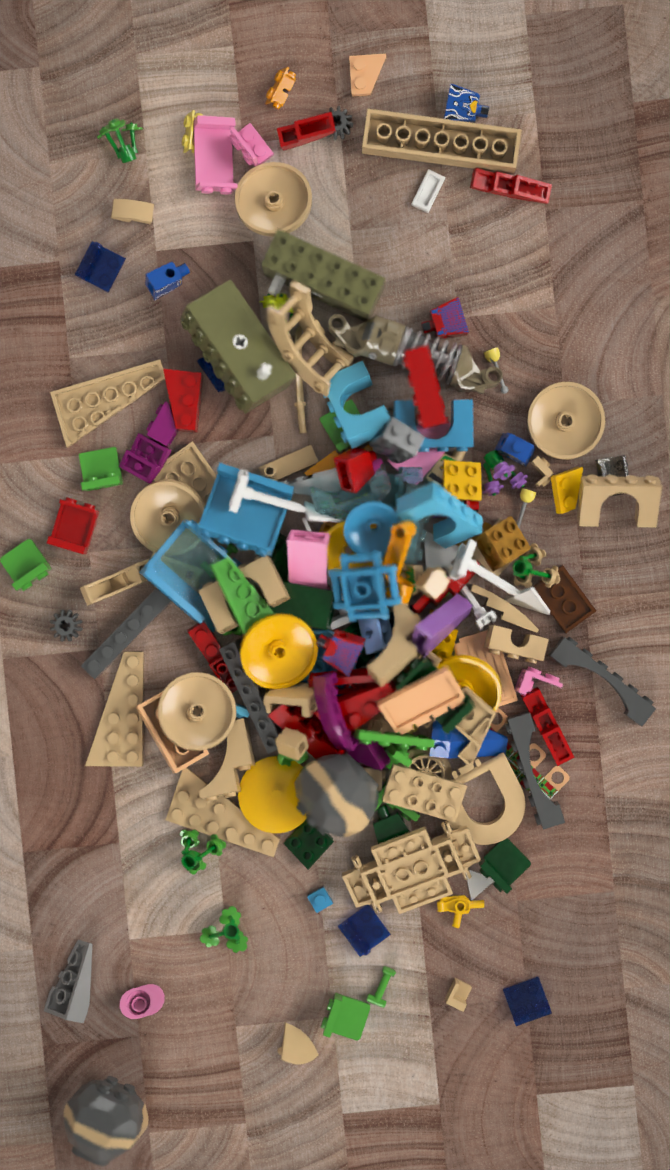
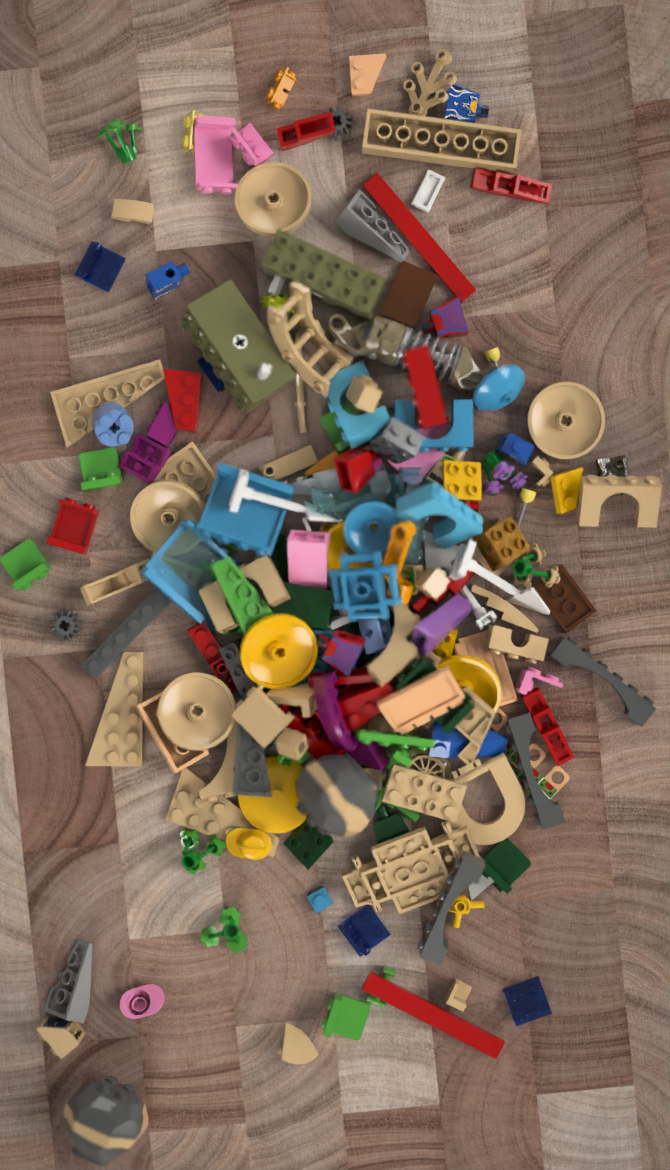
(60, 1034): none -> tan slope
(103, 426): none -> medium blue brick
(248, 843): none -> yellow piece
(250, 769): none -> dark grey wing
(261, 716): none -> tan panel
(363, 223): none -> light grey wedge
(364, 393): none -> tan brick
(408, 294): none -> reddish brown tile
(419, 237): none -> red tile
(429, 86): none -> tan plant
(433, 1015): none -> red tile
(466, 872): none -> dark grey arch
(499, 388): none -> dark azure dish

